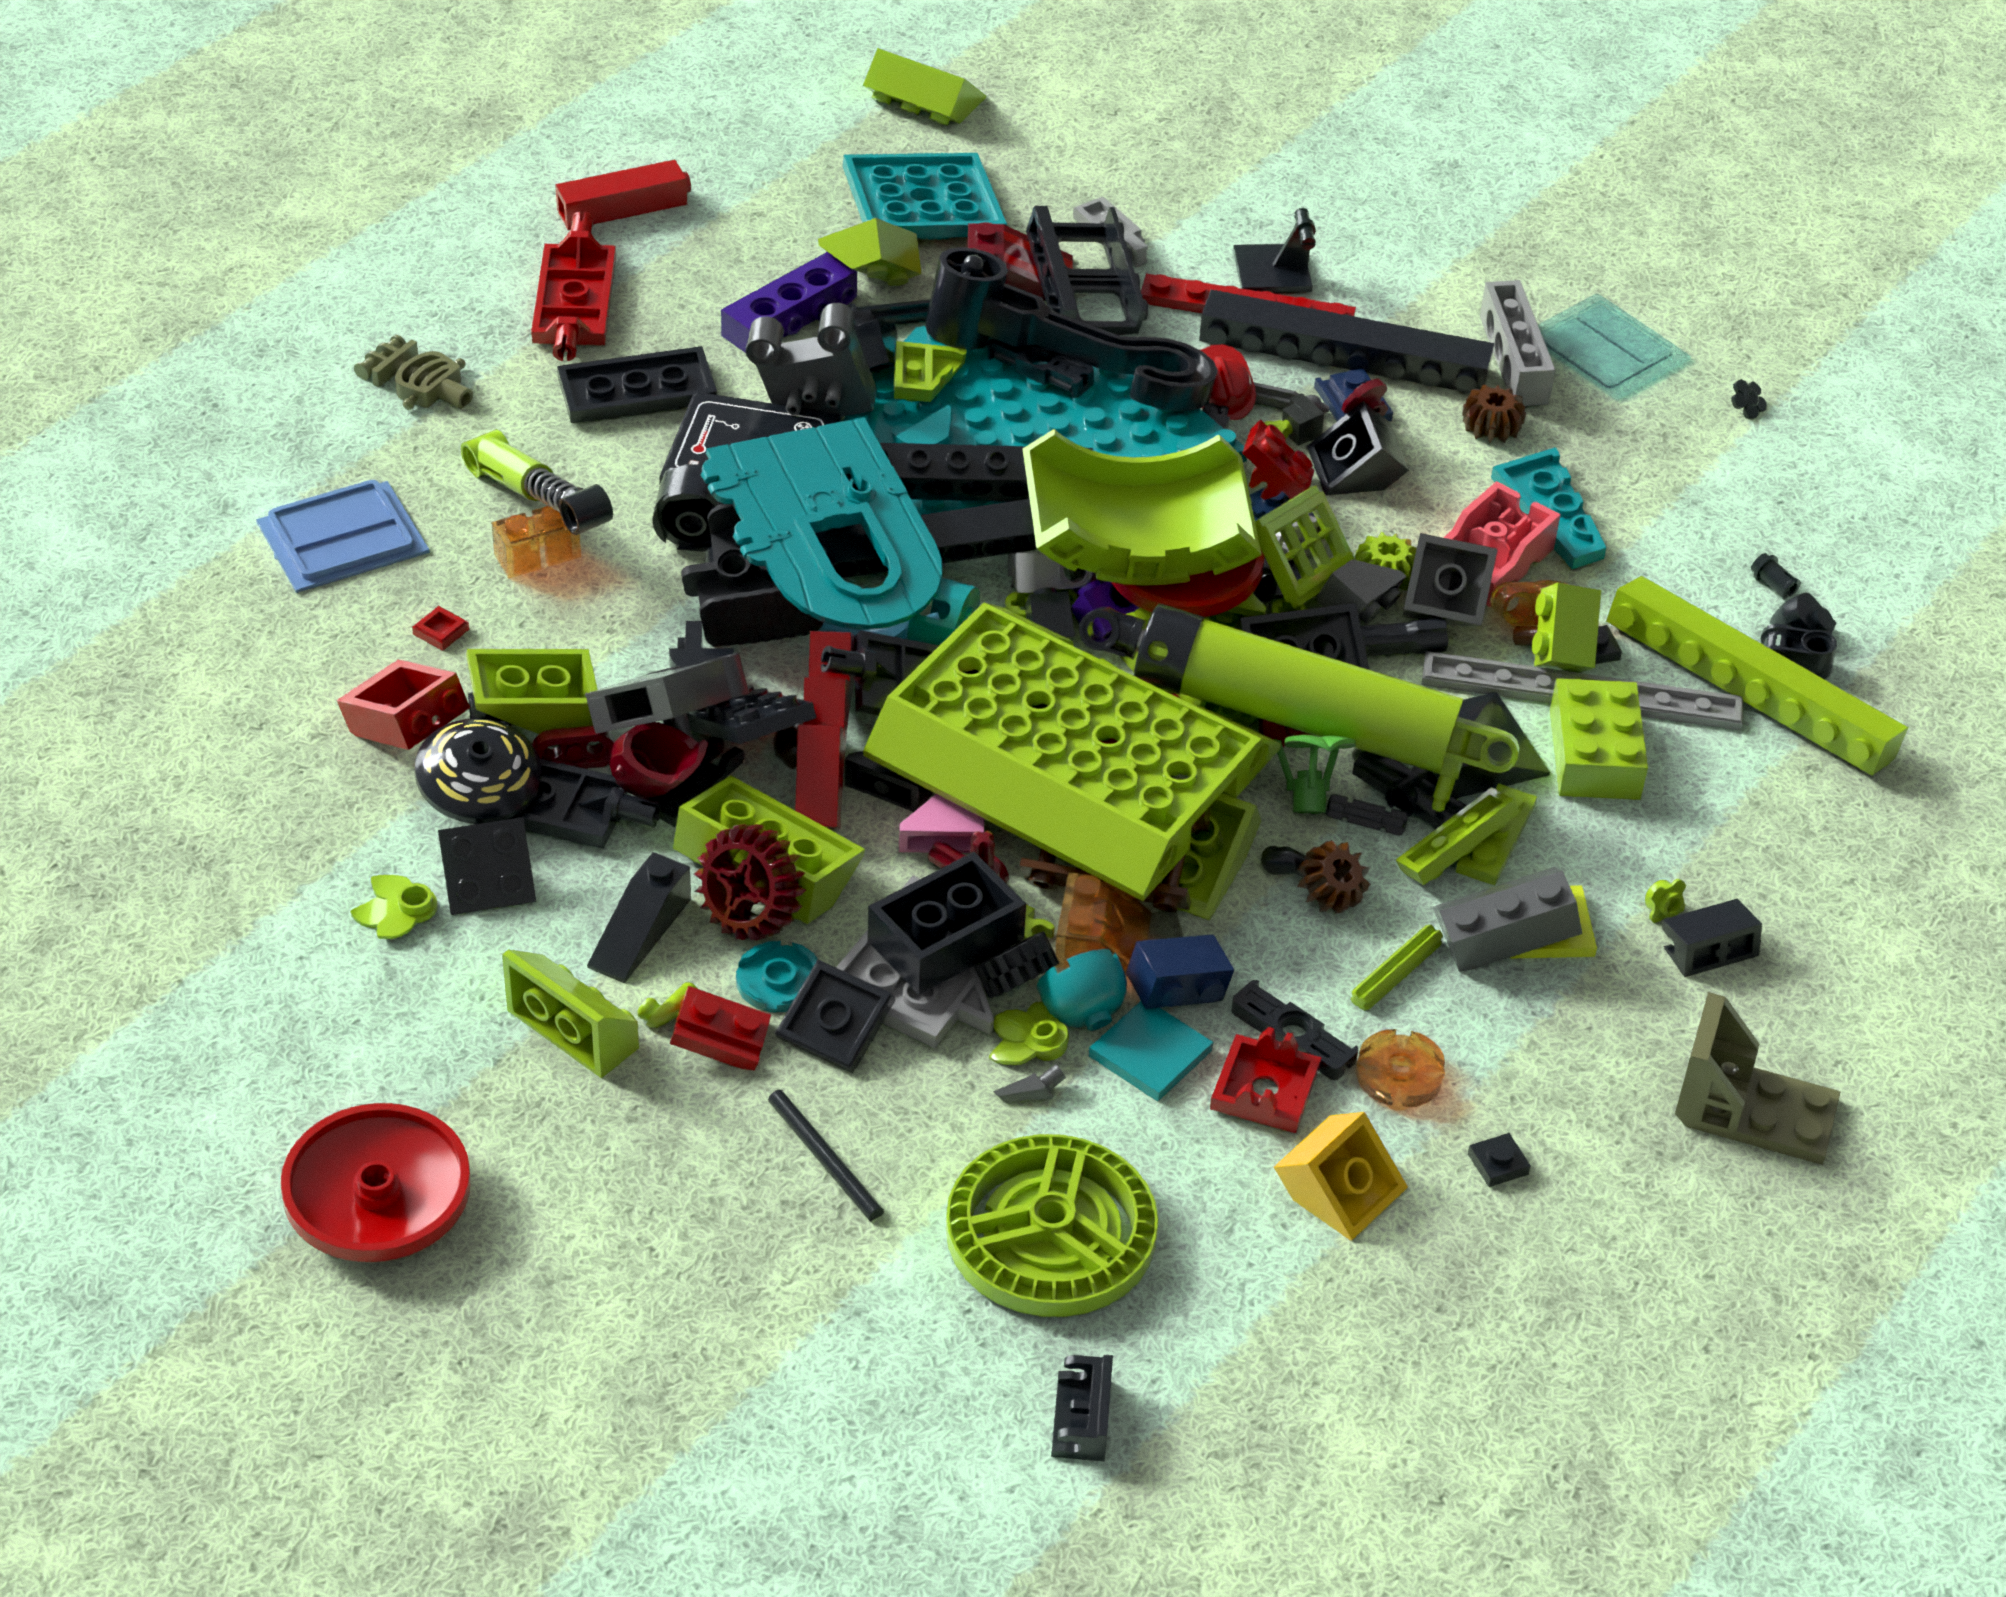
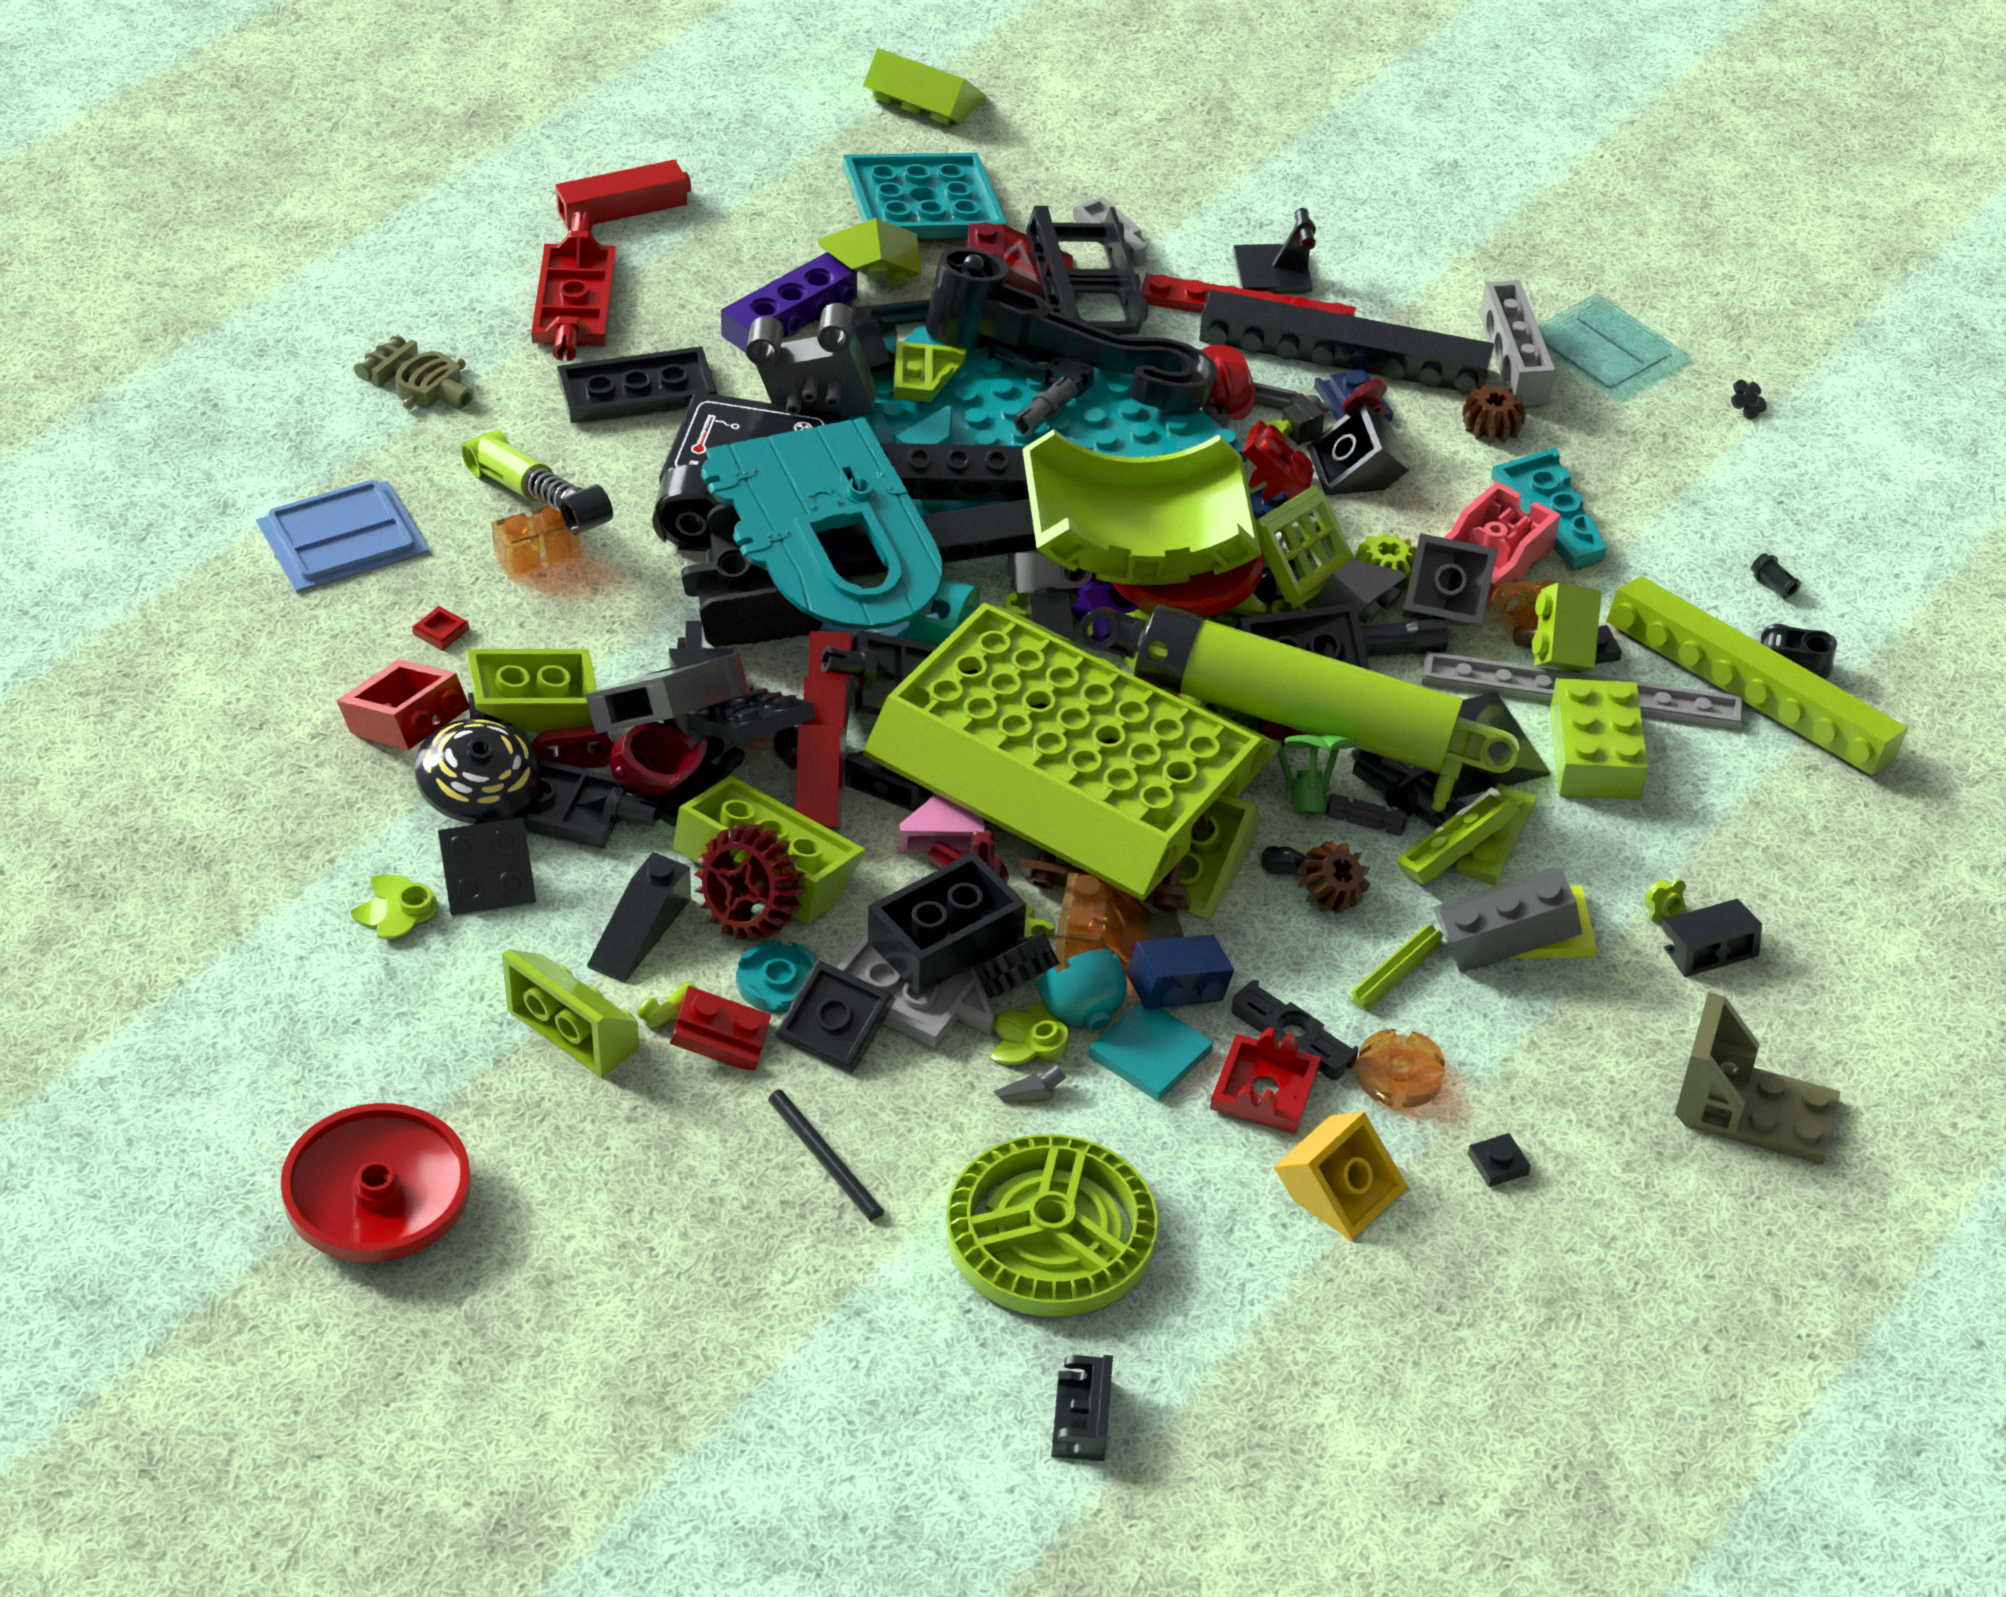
(1045, 406): none -> dark grey pin
(1804, 613): black plate -> none

